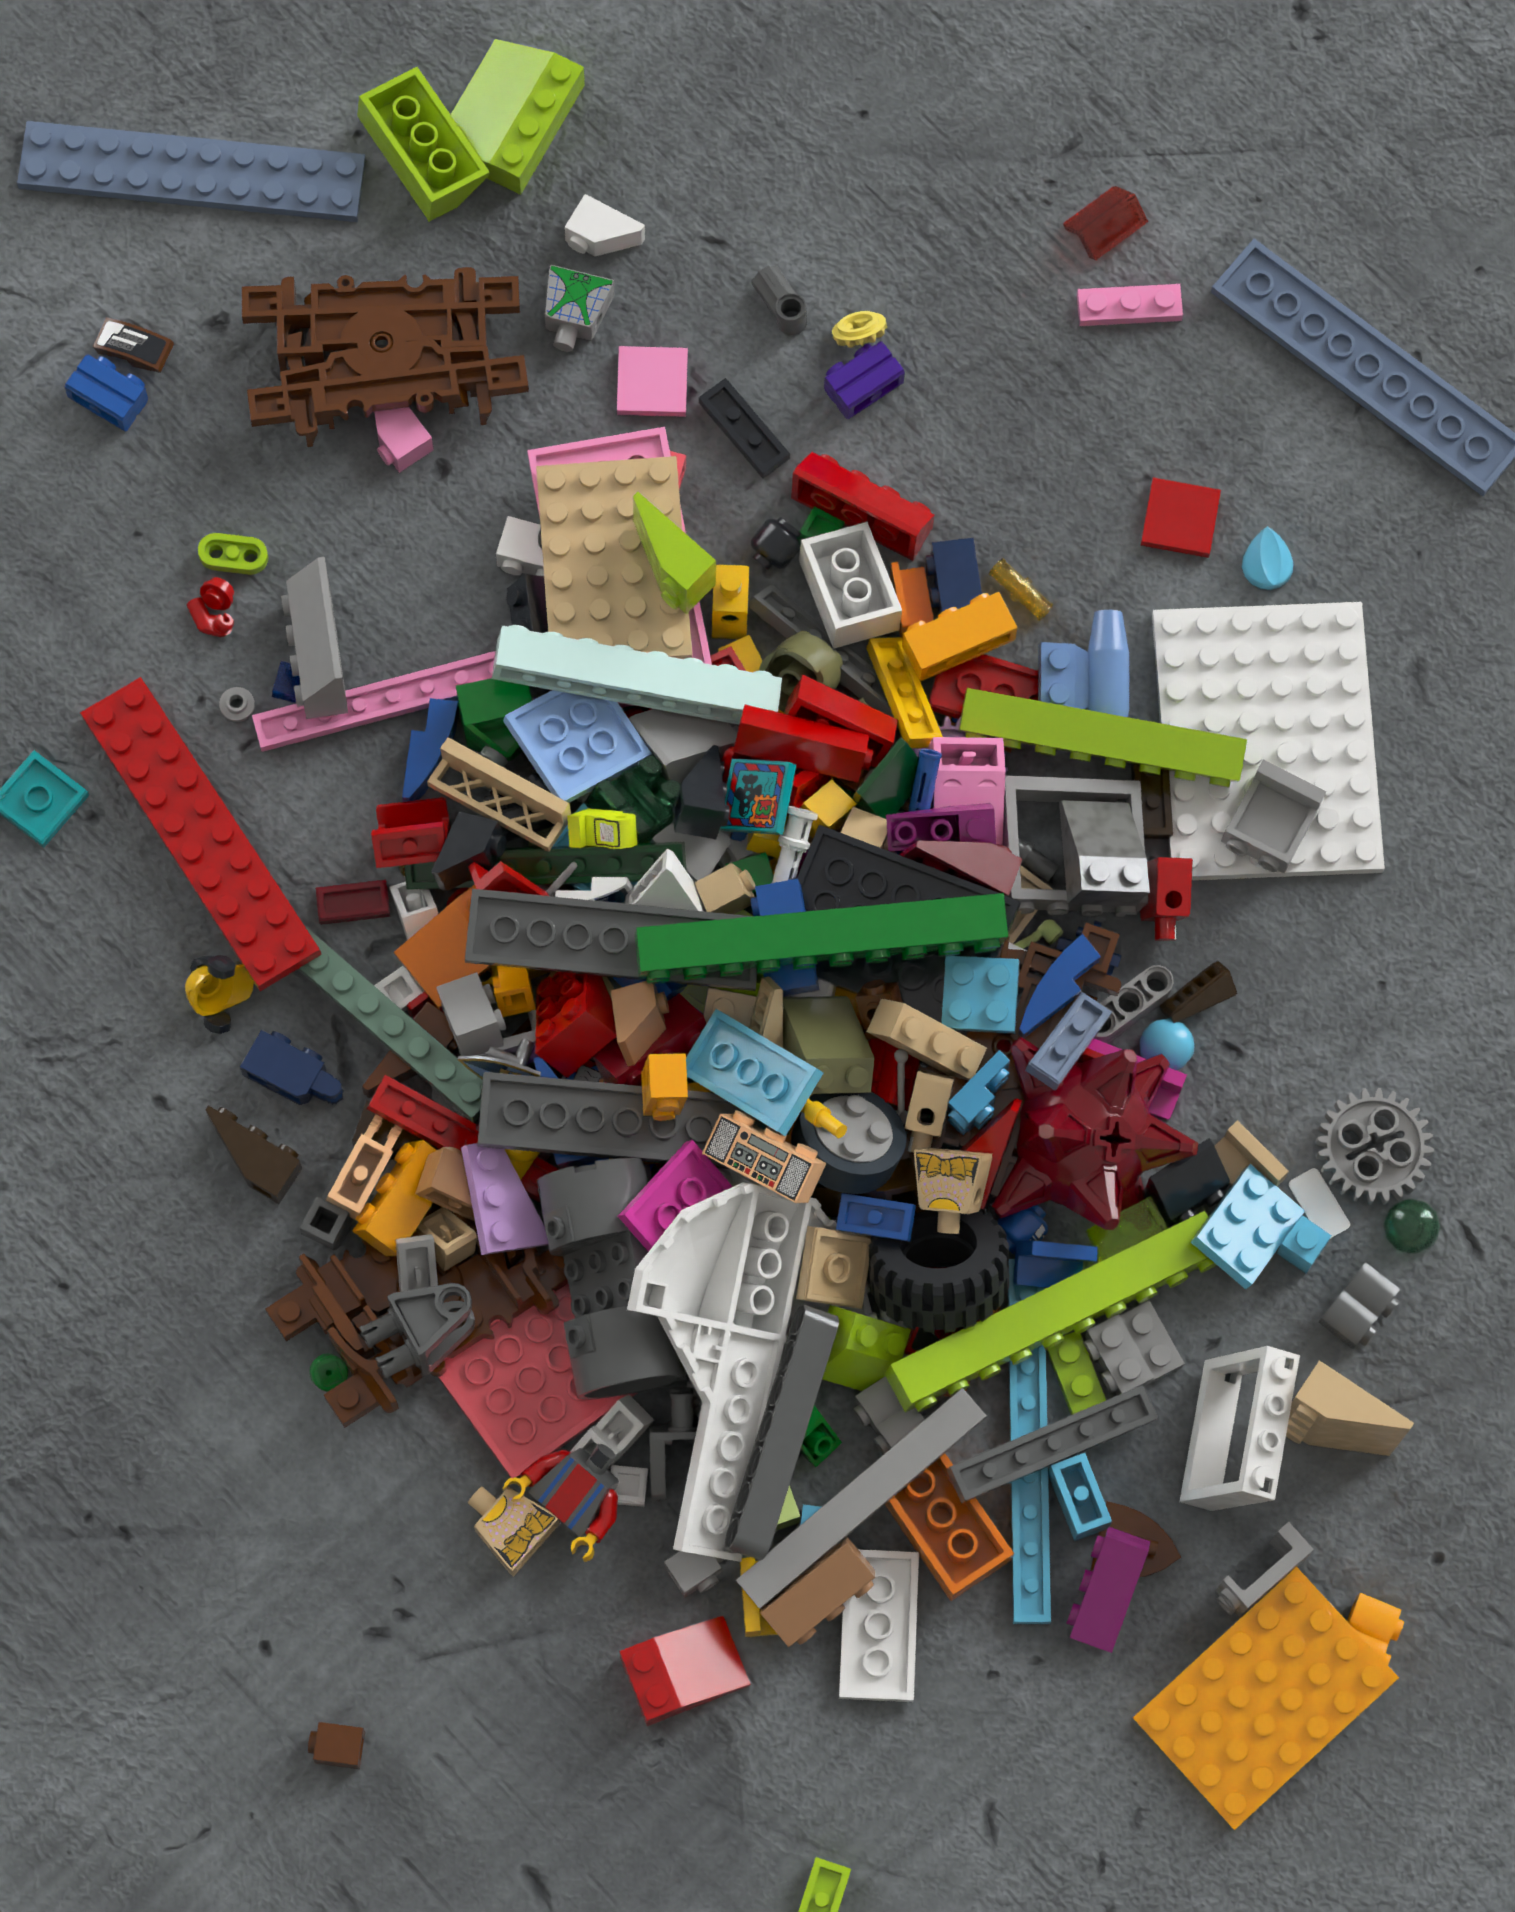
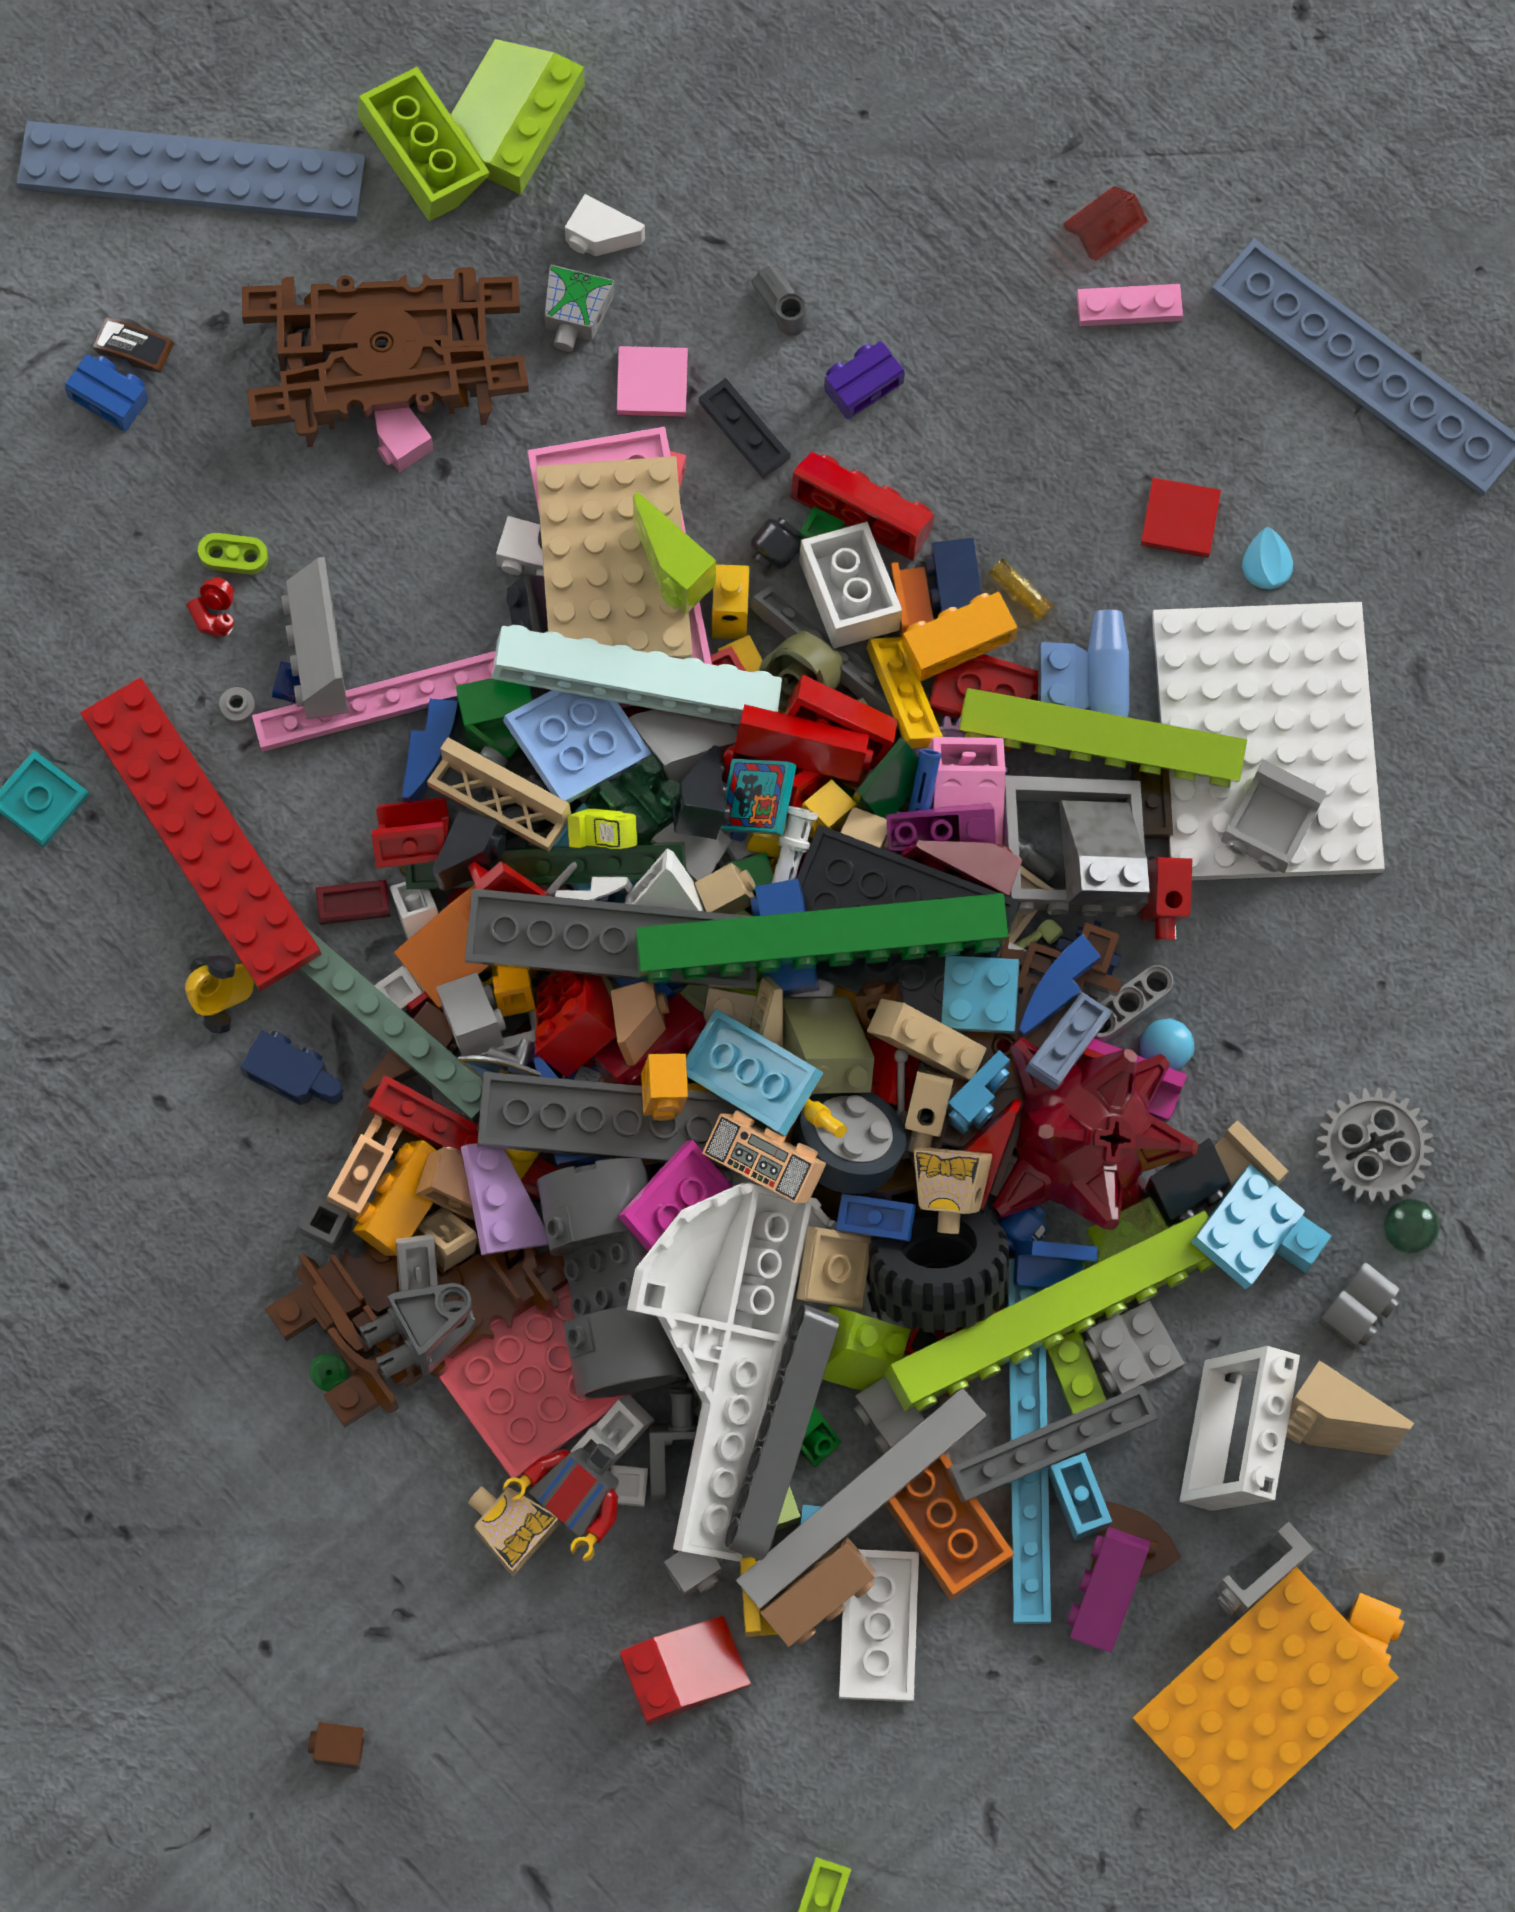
(261, 1163): dark brown slope -> none
(859, 328): light yellow gear -> none
(1200, 993): dark brown slope -> none
(1319, 1202): white sticker -> none

